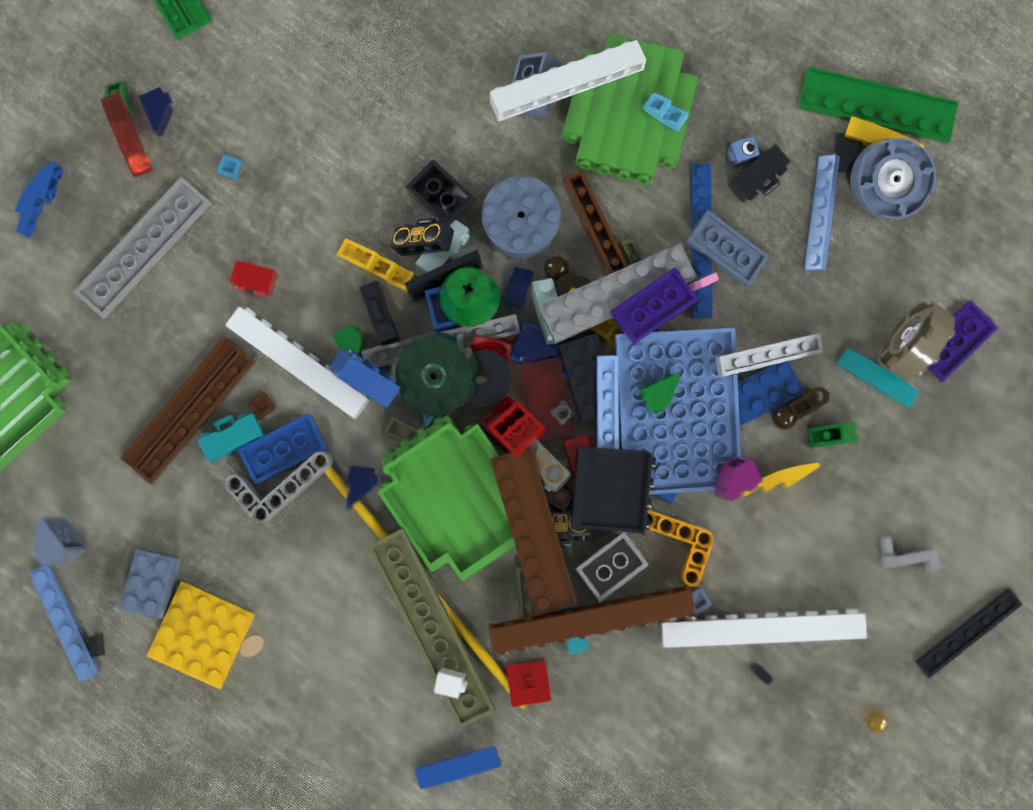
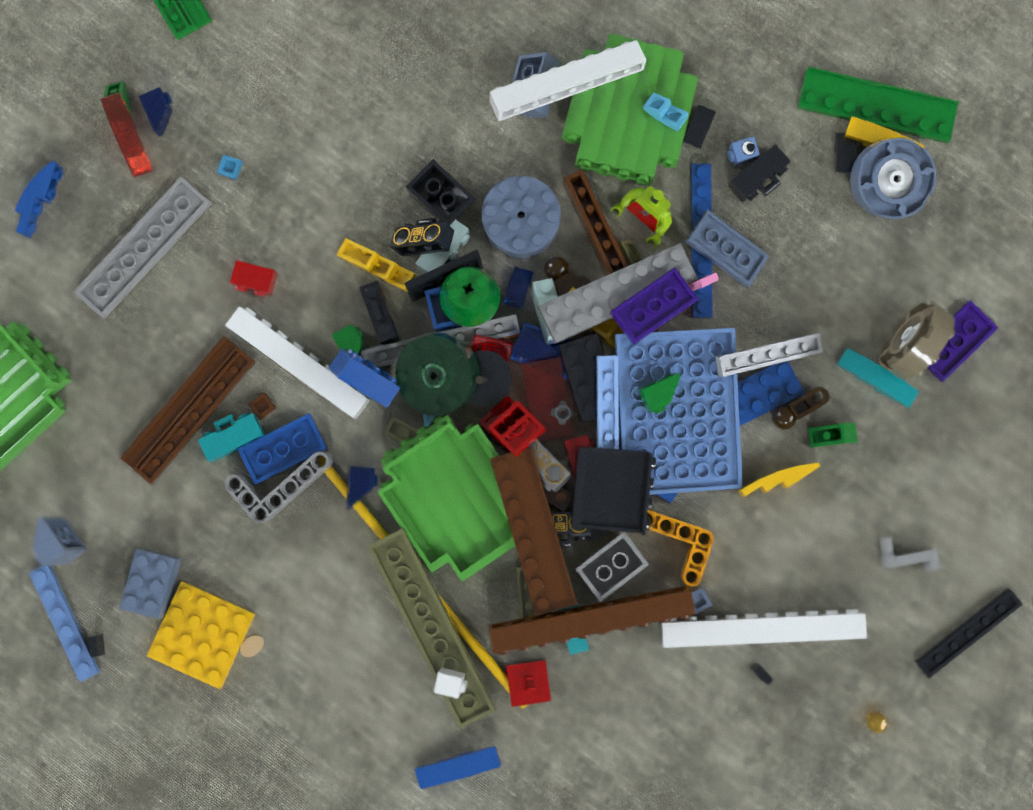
(650, 208): none -> lime torso
(699, 126): none -> black slope
(736, 478): magenta slope -> none
(822, 213): medium blue plate -> none

